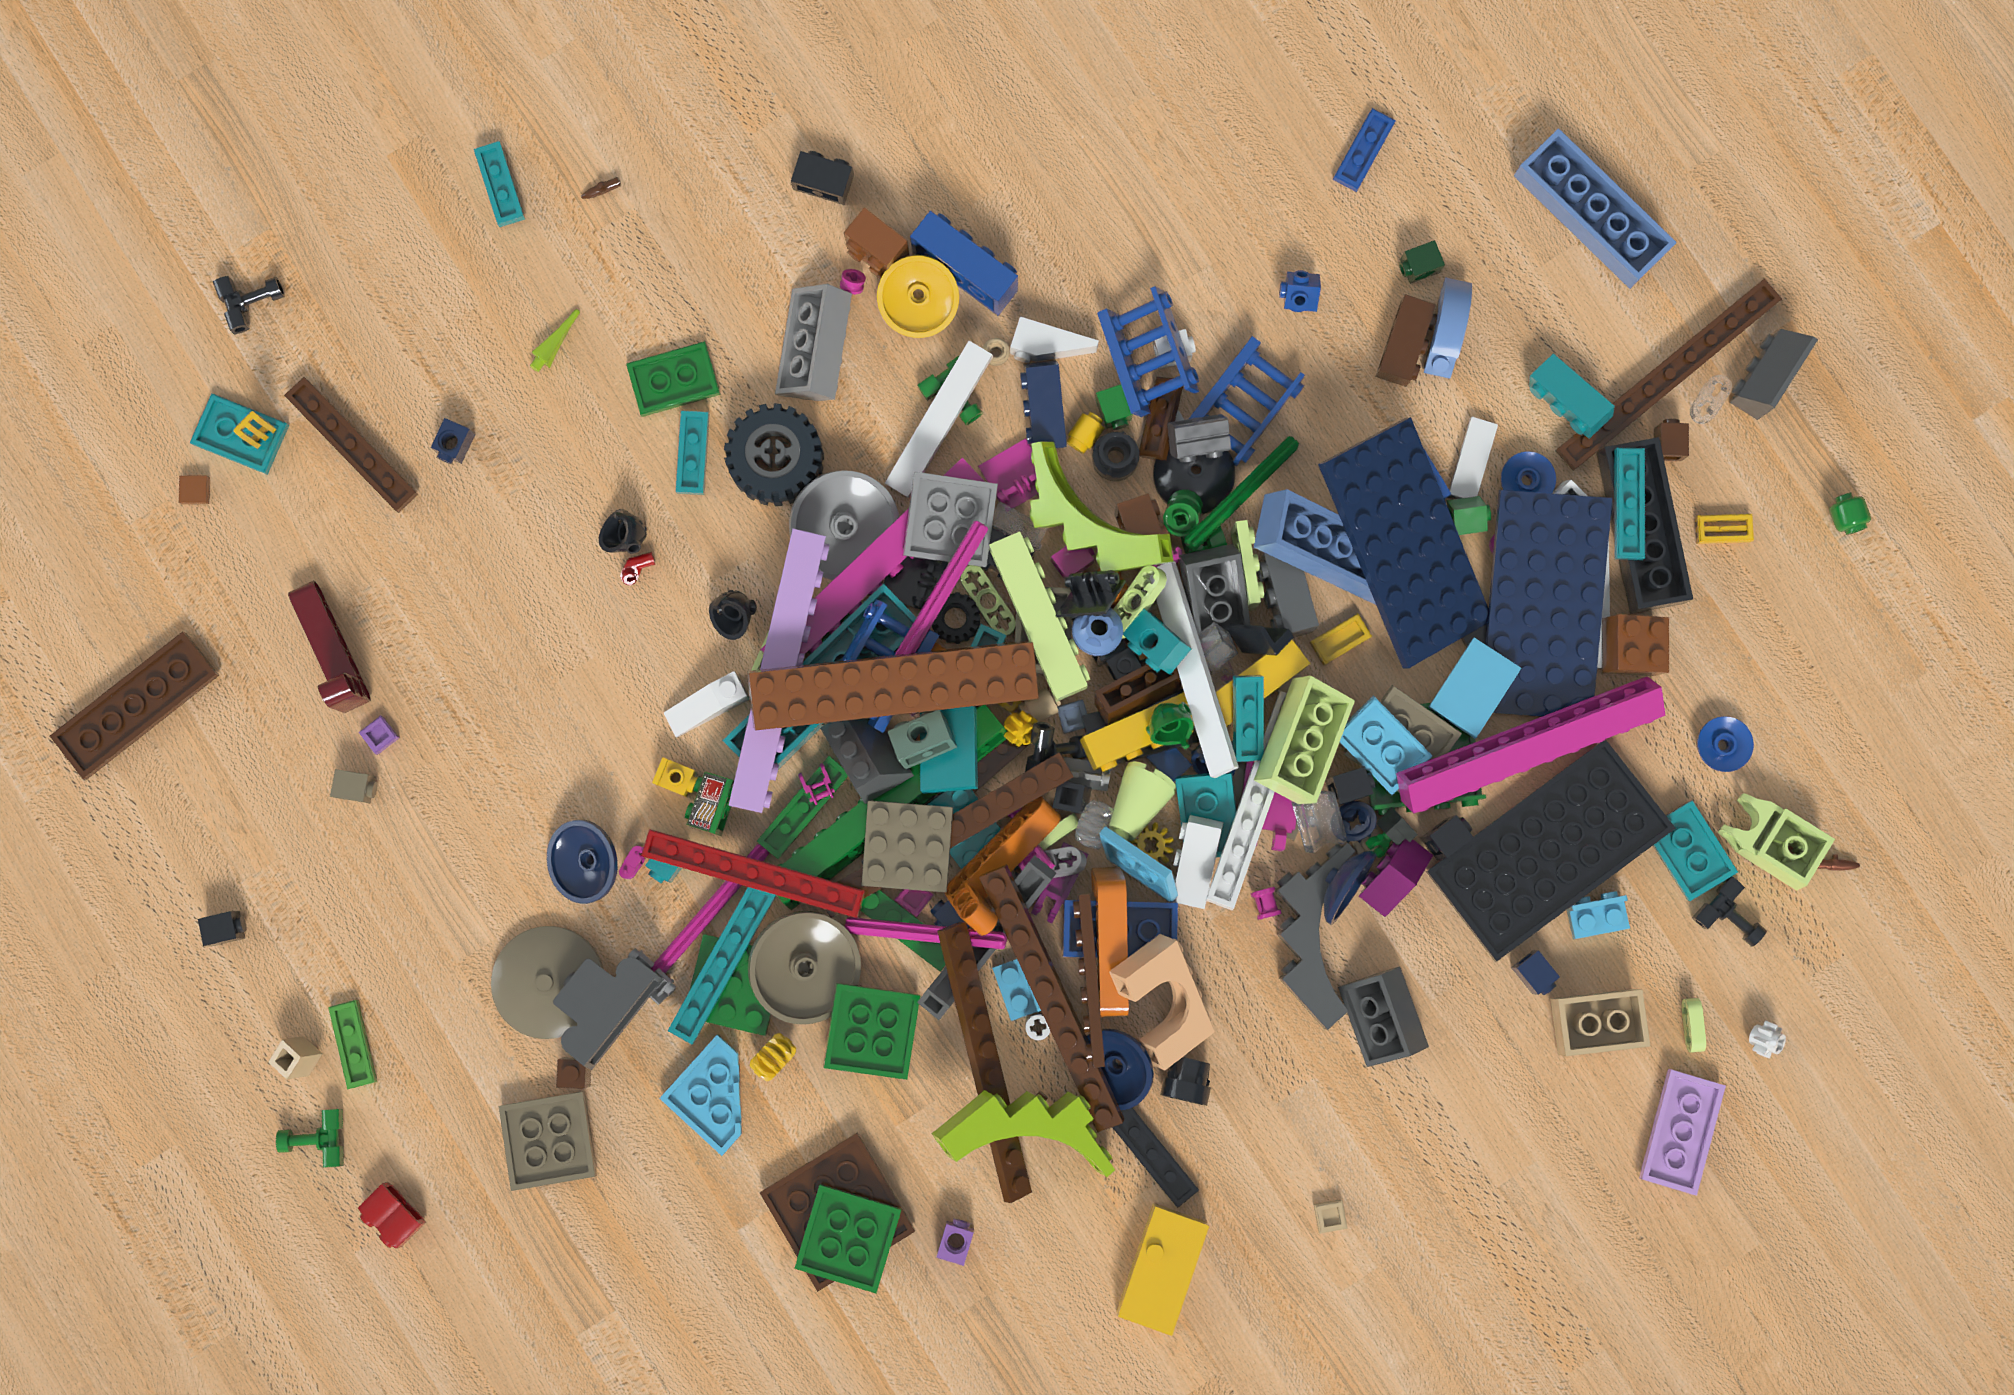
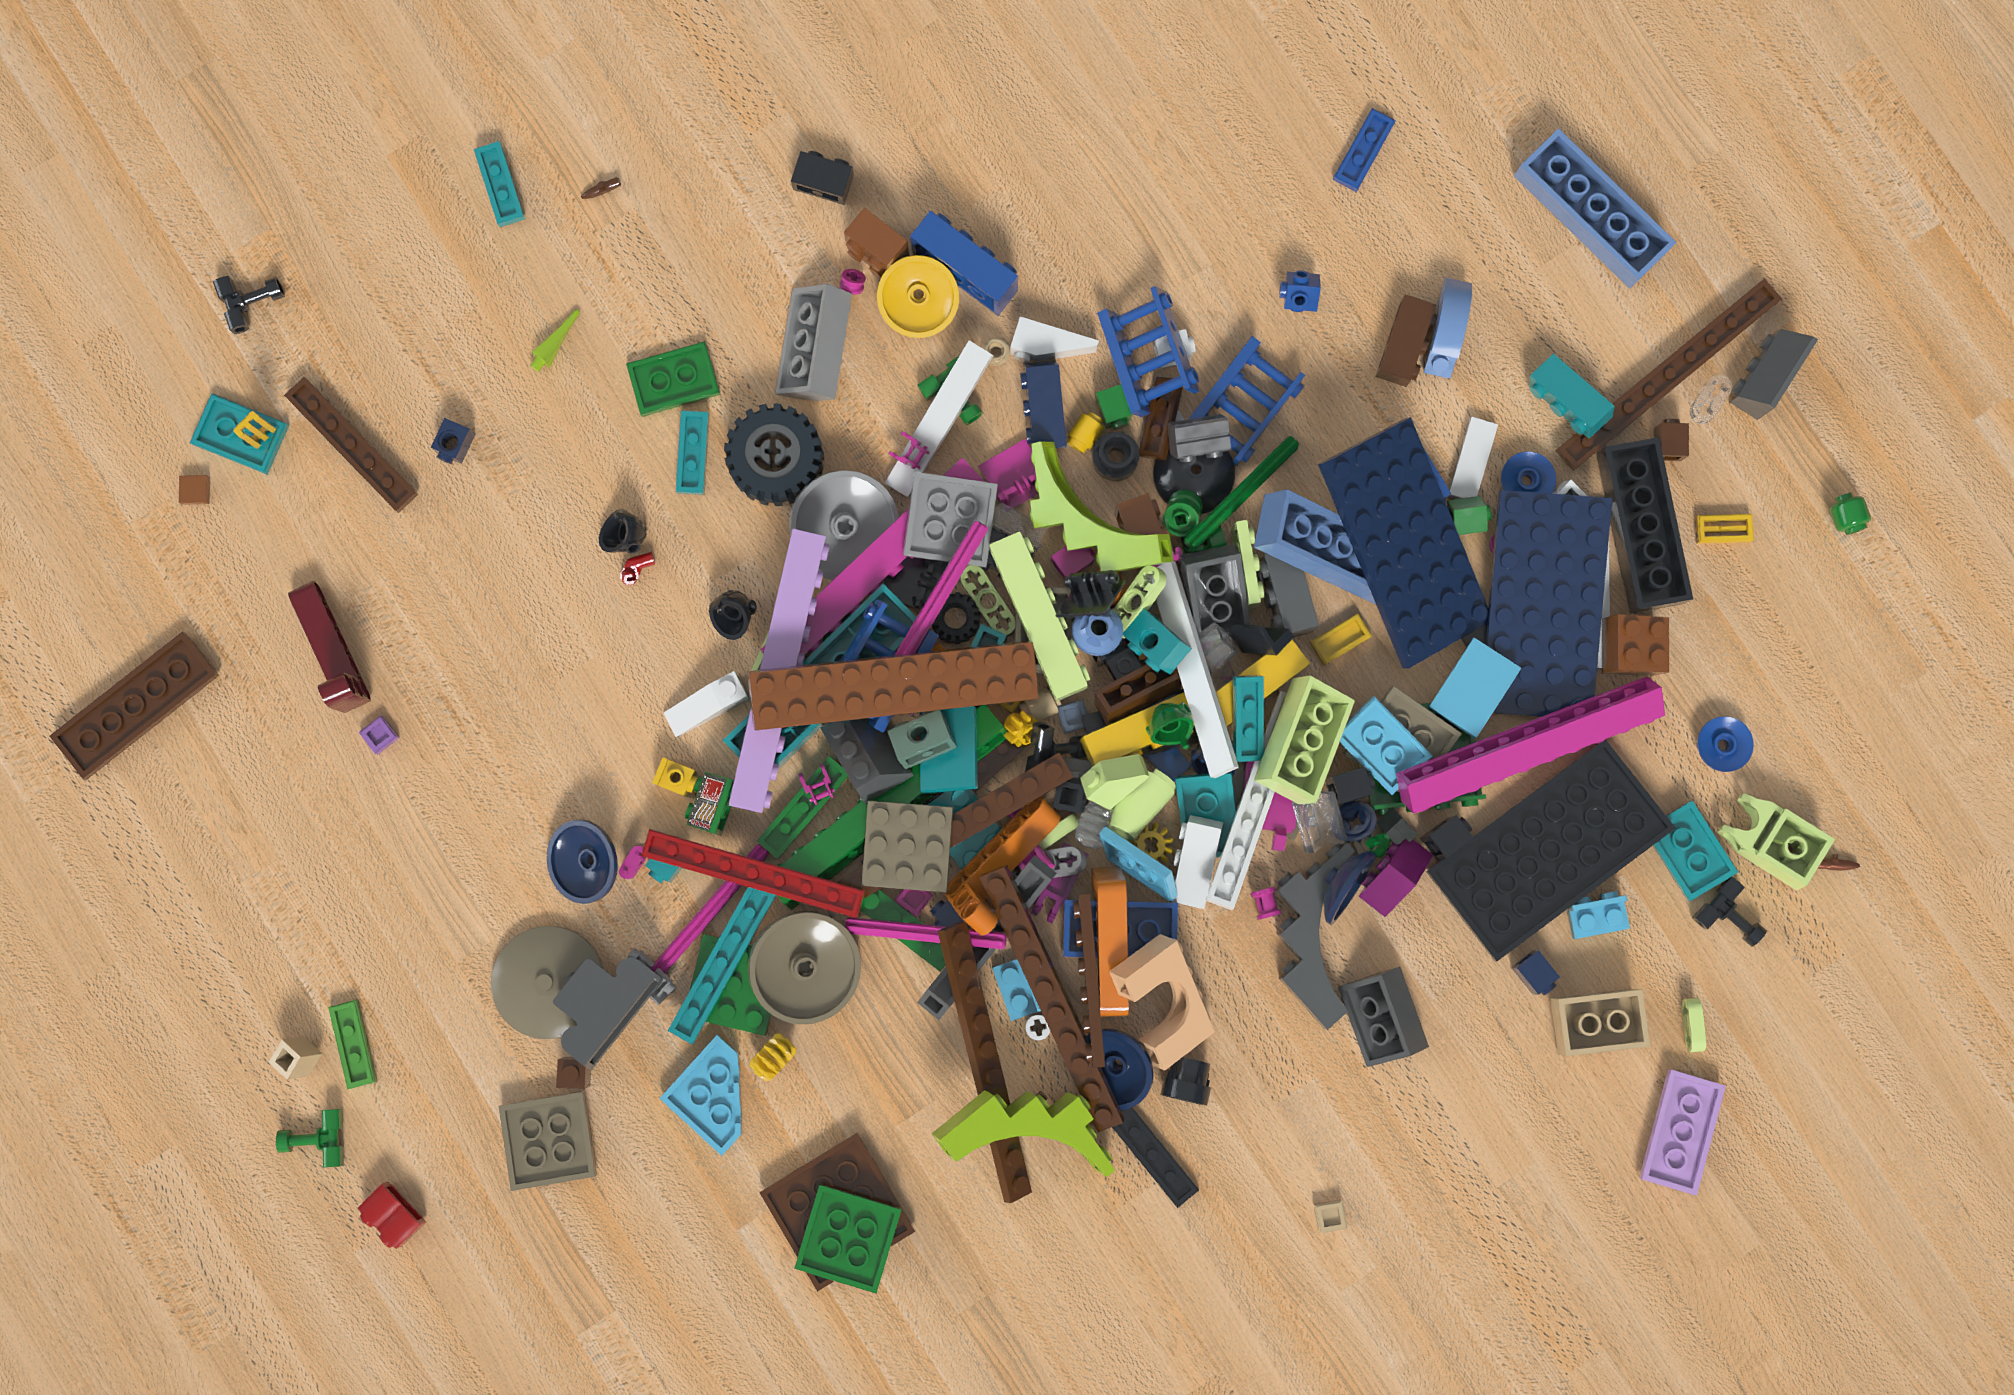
(222, 928): black brick -> none
(353, 786): dark tan brick -> none
(871, 1031): green plate -> none
(914, 443): none -> dark pink piece
(950, 1253): medium lavender brick -> none
(1114, 779): none -> yellowish green slope
(1162, 1269): yellow brick -> none
(1421, 262): dark green brick -> none
(1629, 503): teal tile -> none
(1767, 1039): white gear -> none

